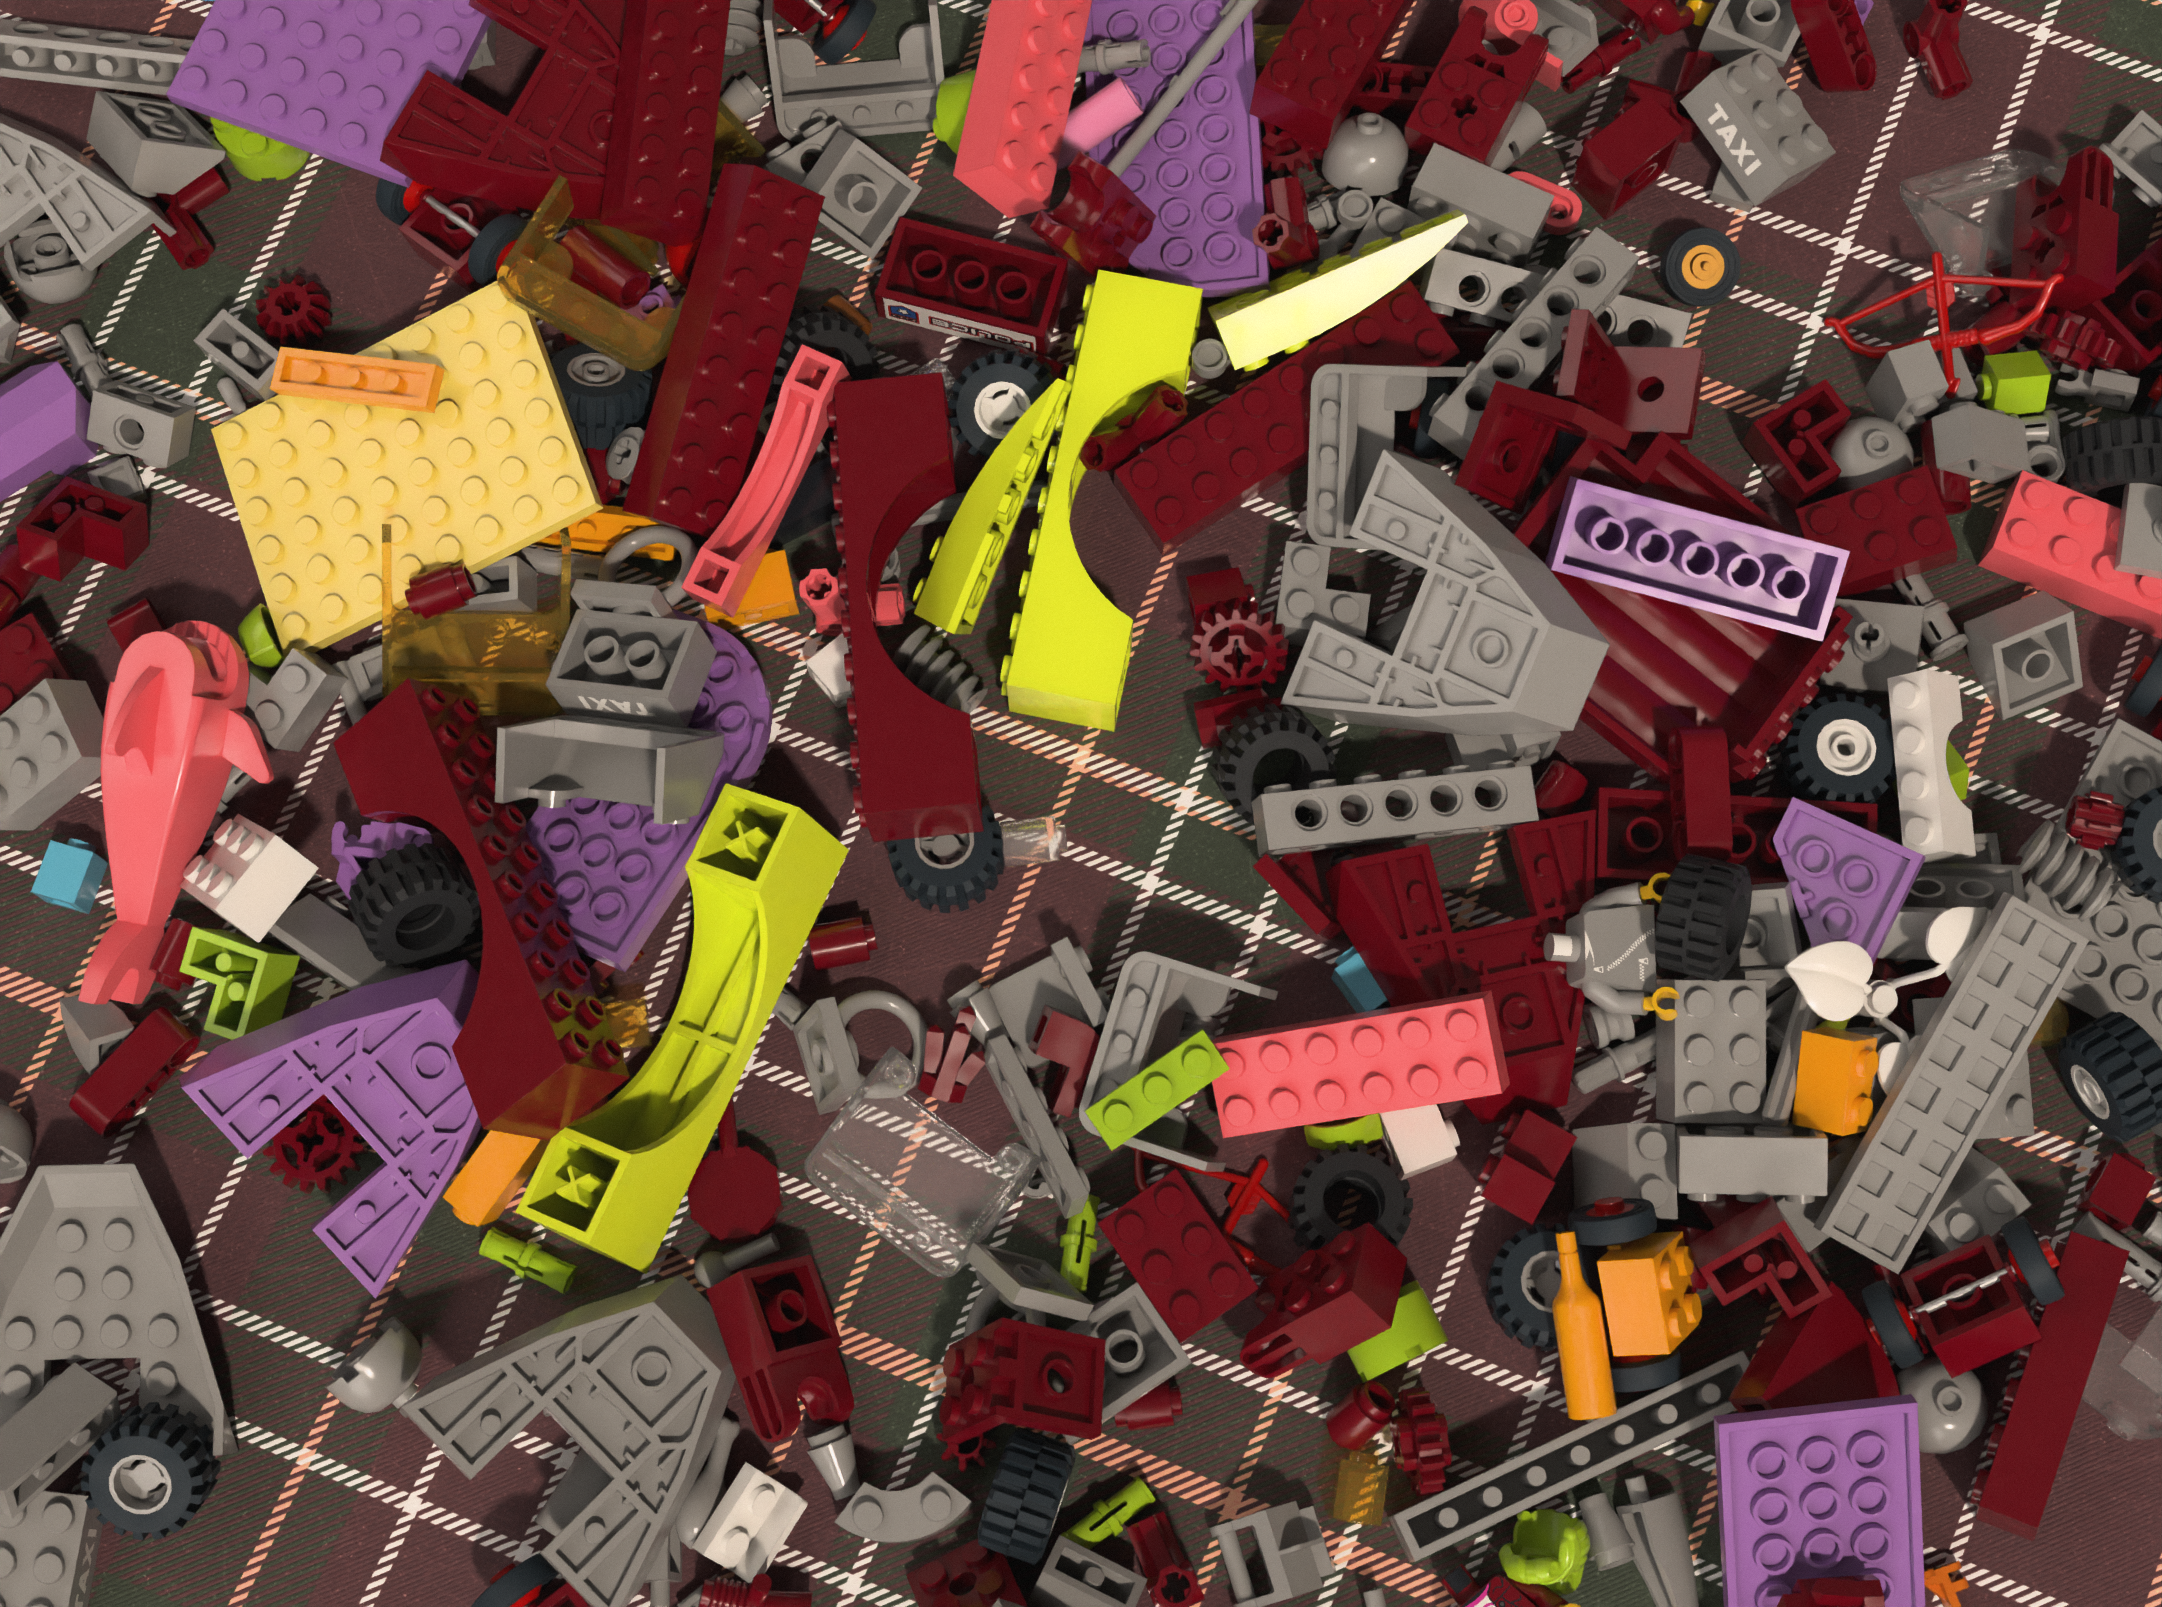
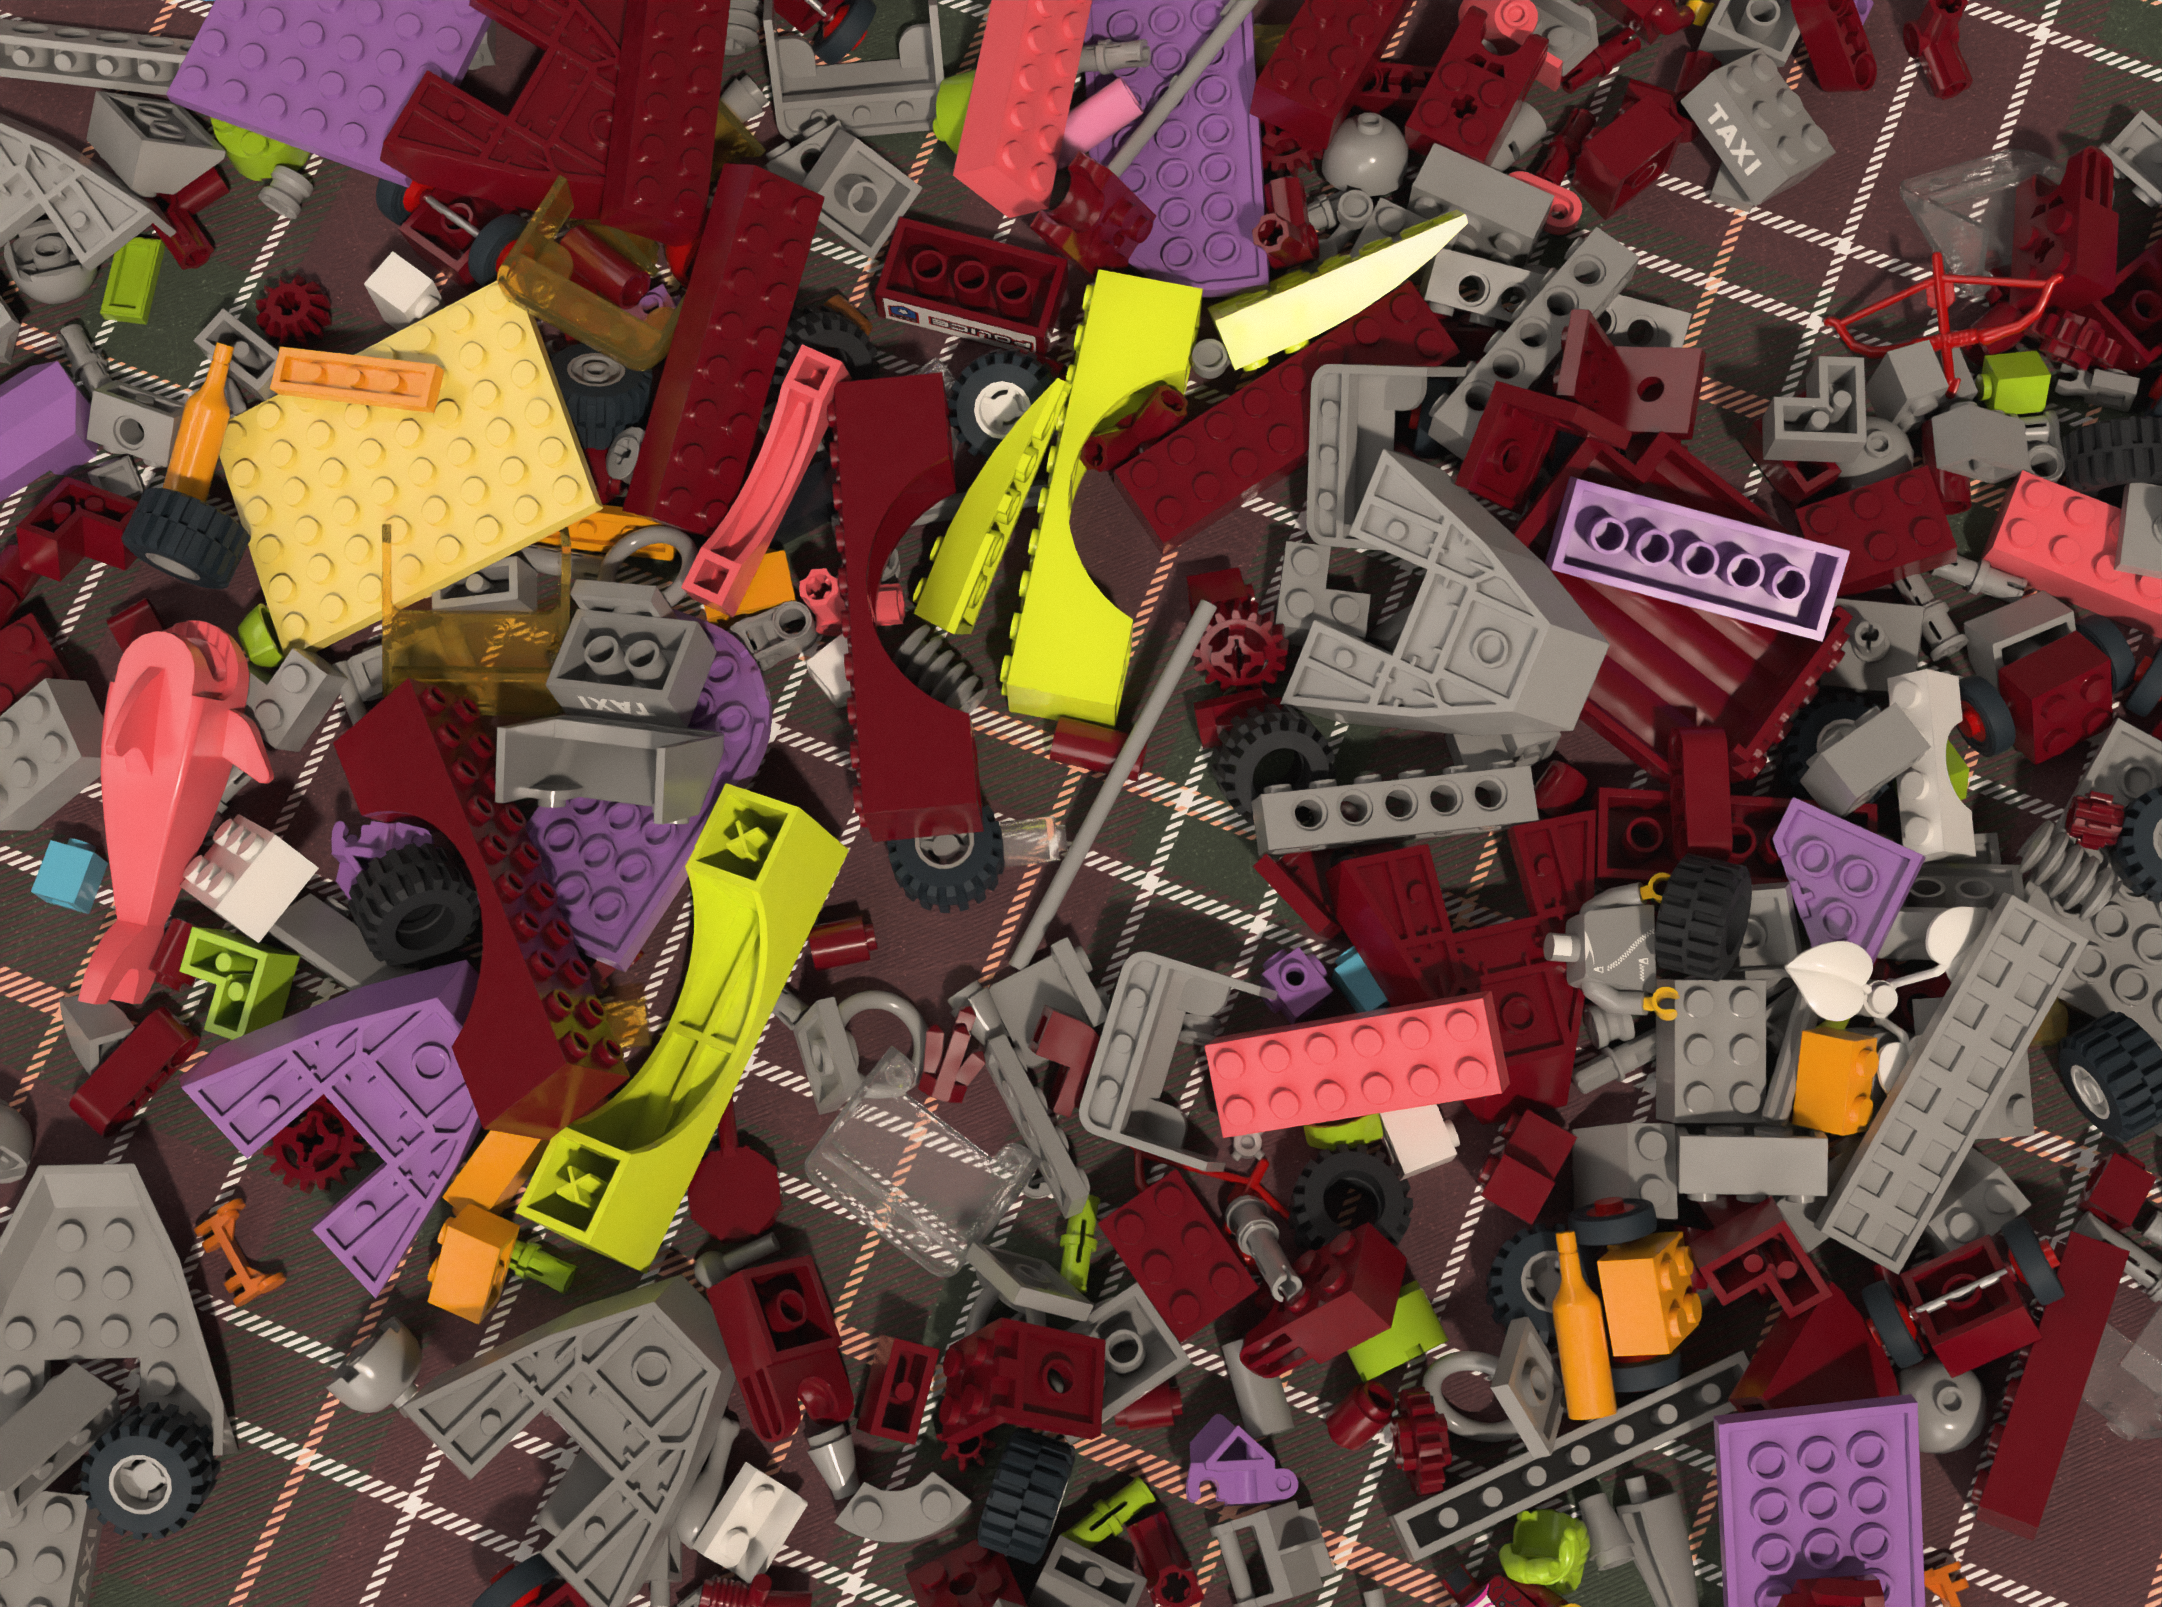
(133, 281): none -> lime tile
(186, 538): none -> black wheel
(201, 431): none -> light orange piece
(224, 1229): none -> orange piece
(286, 192): none -> light grey wheel
(403, 293): none -> white brick
(440, 590): dark red brick -> none
(472, 1263): none -> light orange brick
(770, 635): none -> light grey piece
(897, 1389): none -> dark red brick
(1091, 747): none -> dark red pin
(1112, 785): none -> light grey piece
(1156, 1089): lime plate -> none
(1237, 1467): none -> medium lavender piece
(1247, 1146): none -> light grey piece
(1258, 1238): none -> light grey pin
(1259, 1398): none -> light grey pin
(1299, 1000): none -> medium lavender brick
(1359, 1490): clear yellow brick -> none
(1523, 1382): none -> light grey tile
(1566, 146): none -> dark red pin
(1700, 267): black wheel -> none
(1827, 422): none -> light grey brick
(1856, 766): none -> light grey brick
(1983, 579): none -> light grey pin
(2050, 694): none -> dark red brick

